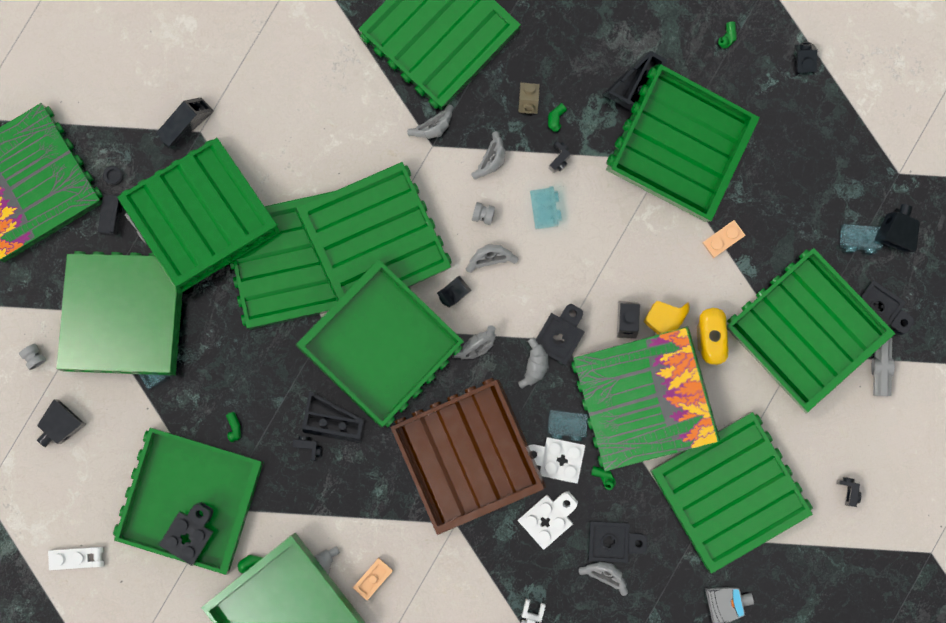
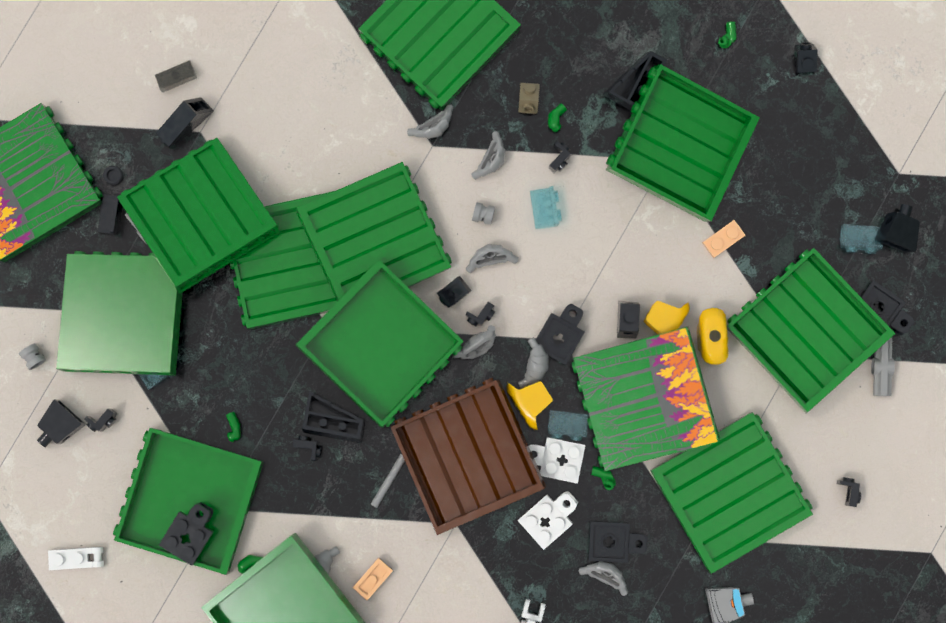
(104, 421): none -> black bracket
(175, 76): none -> clear smoke slope
(388, 481): none -> light grey piece
(486, 314): none -> black bracket
(530, 401): none -> yellow piece

